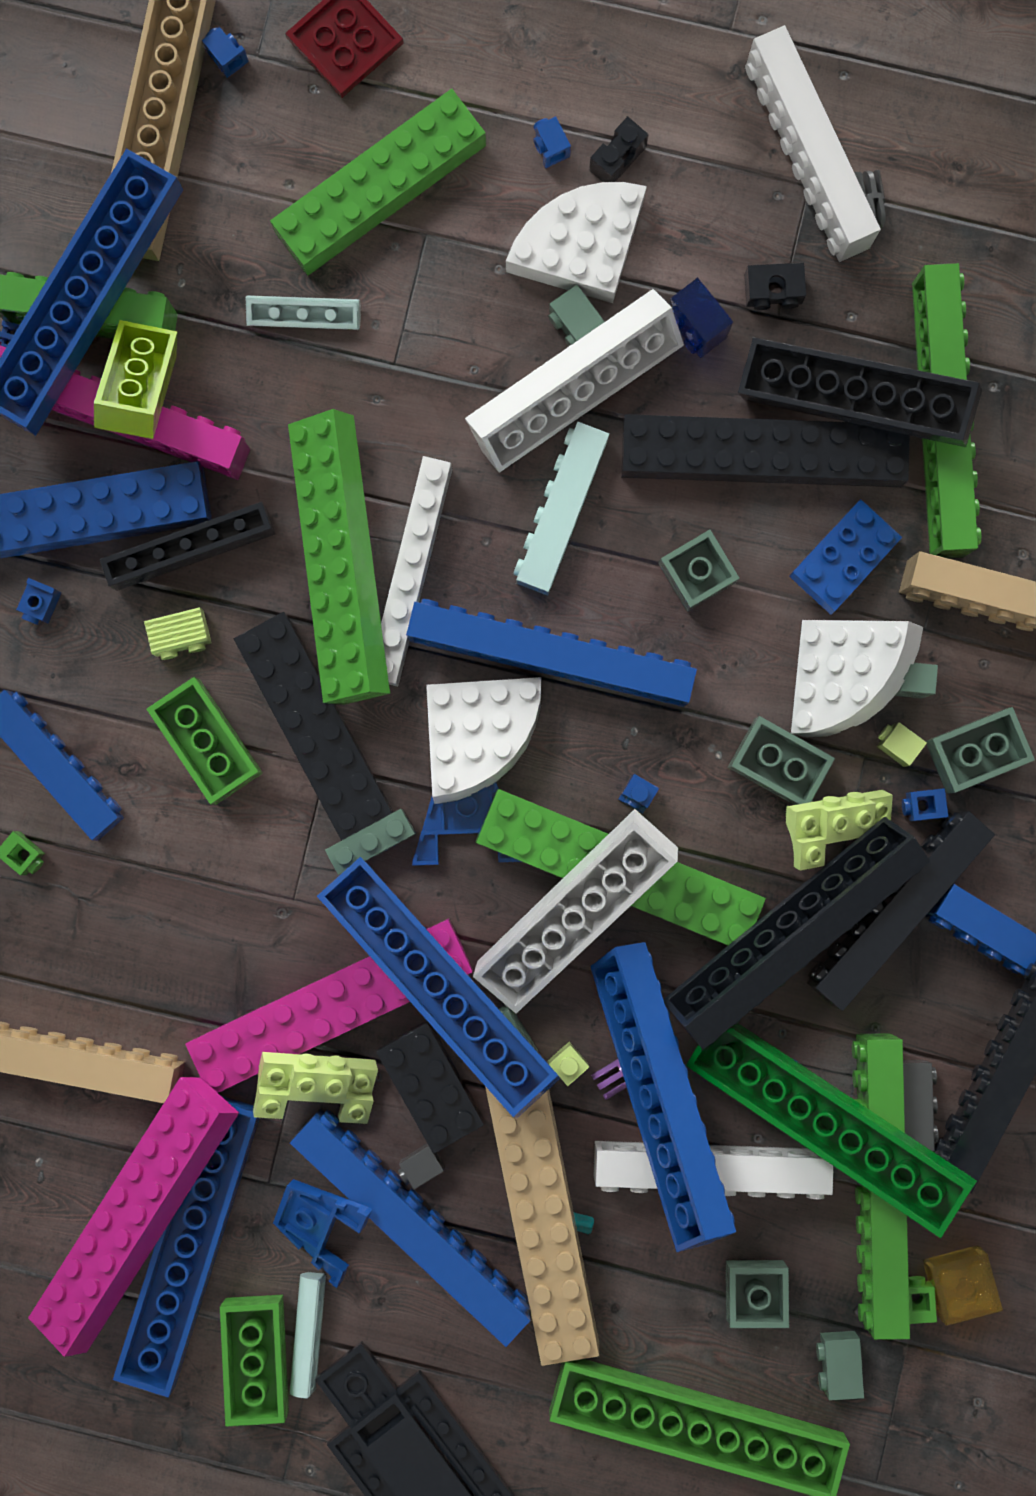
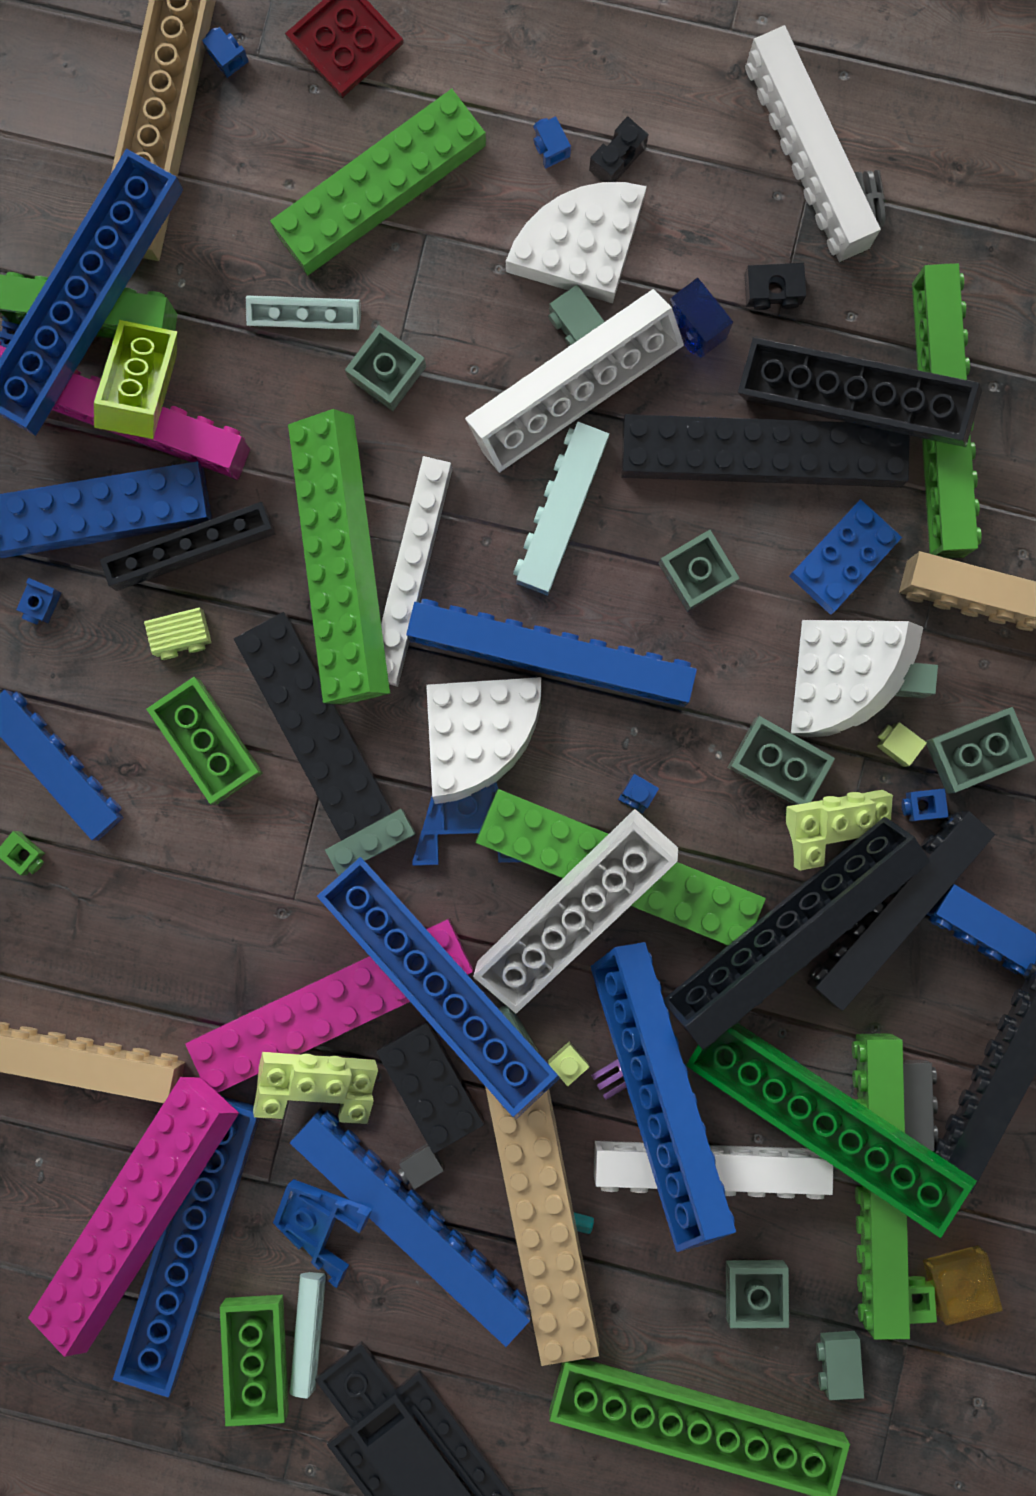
(385, 368): none -> sand green brick

